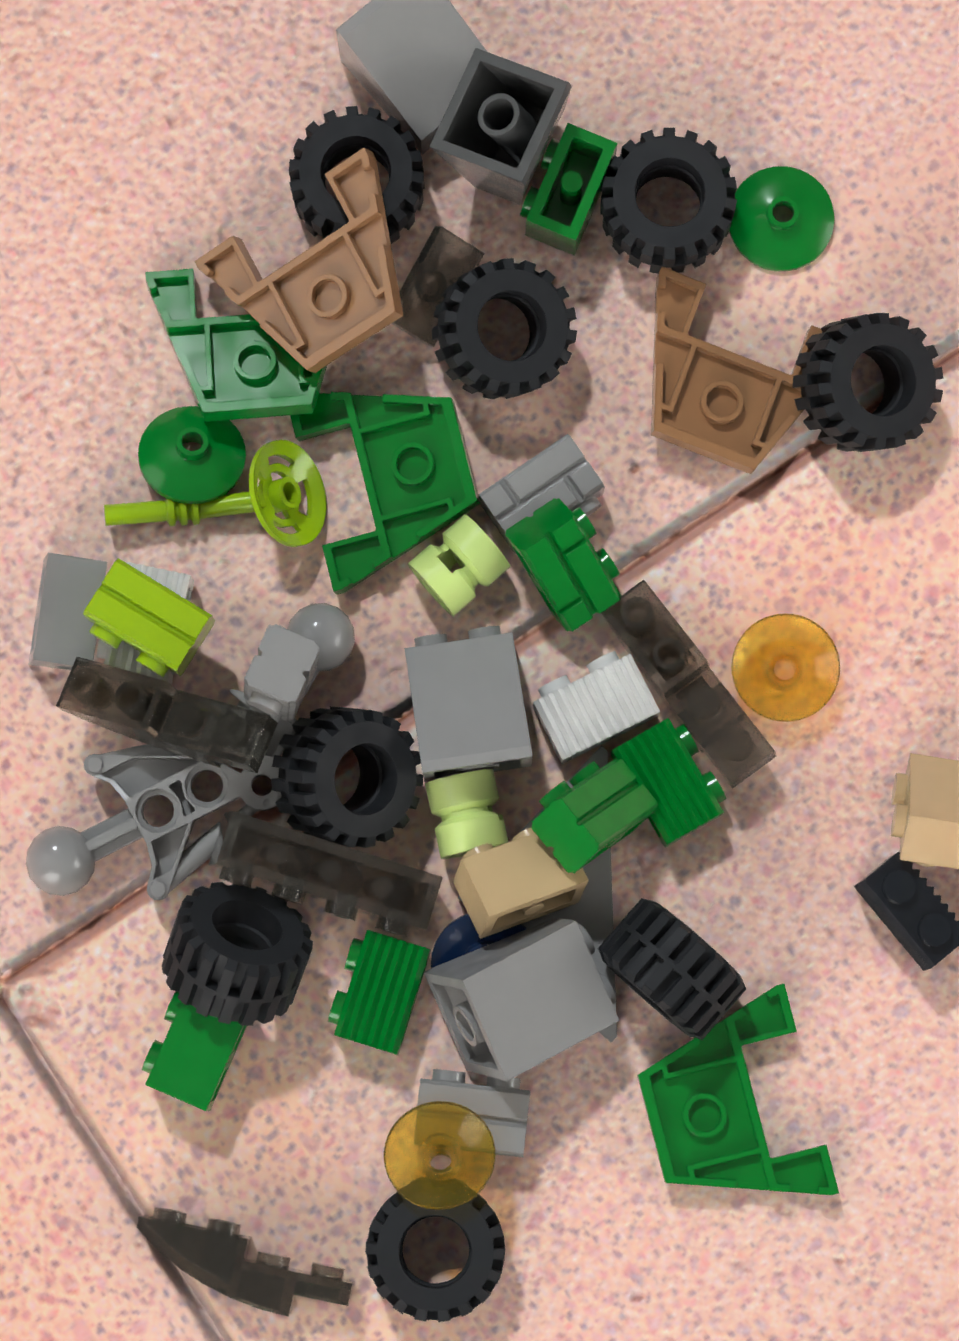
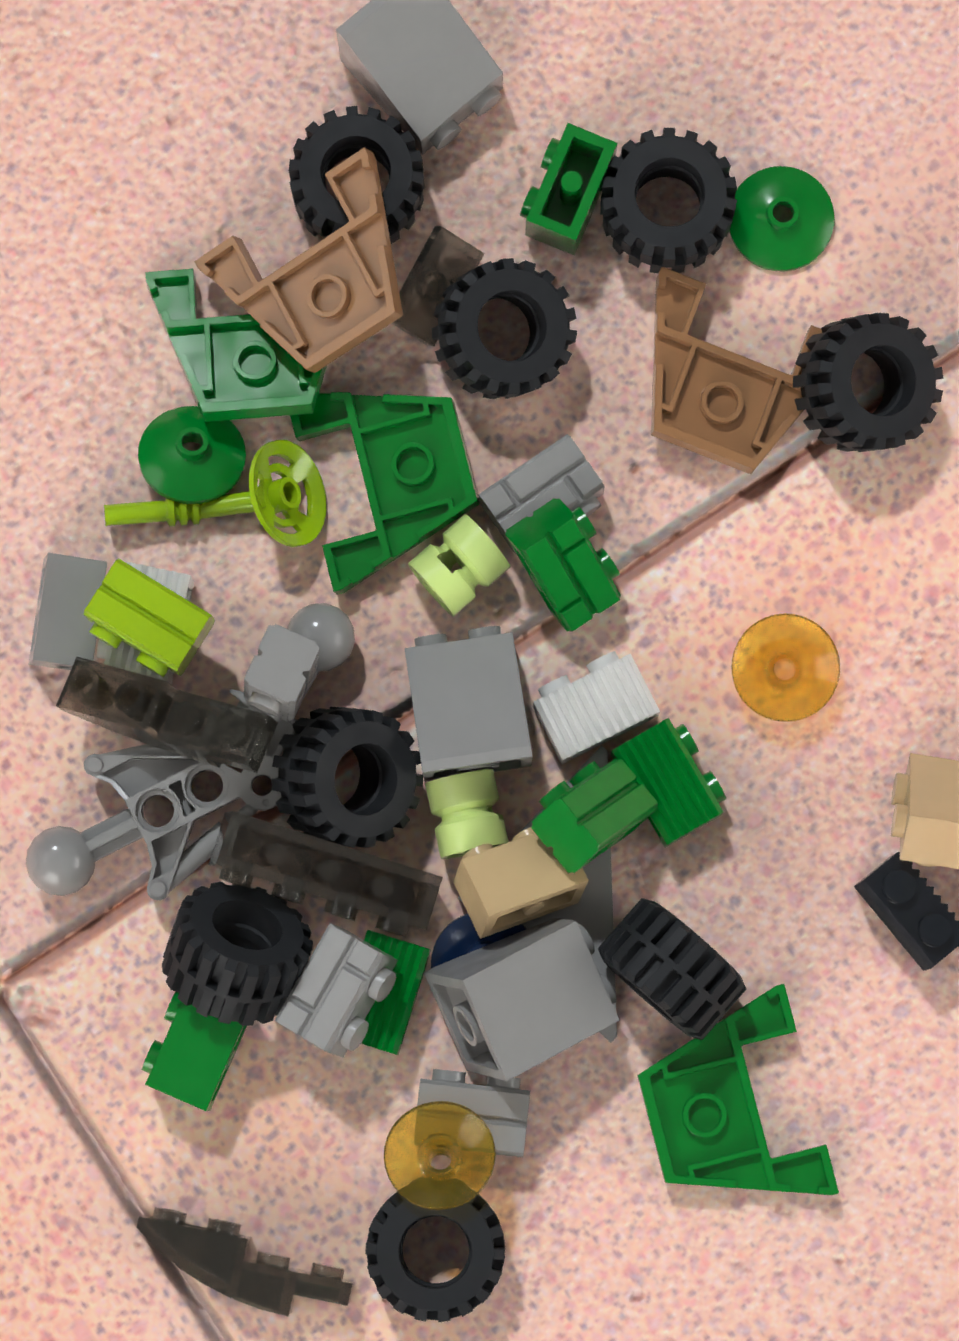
(338, 991): none -> light grey brick
(500, 124): dark grey slope -> none
(688, 684): clear smoke slope -> none

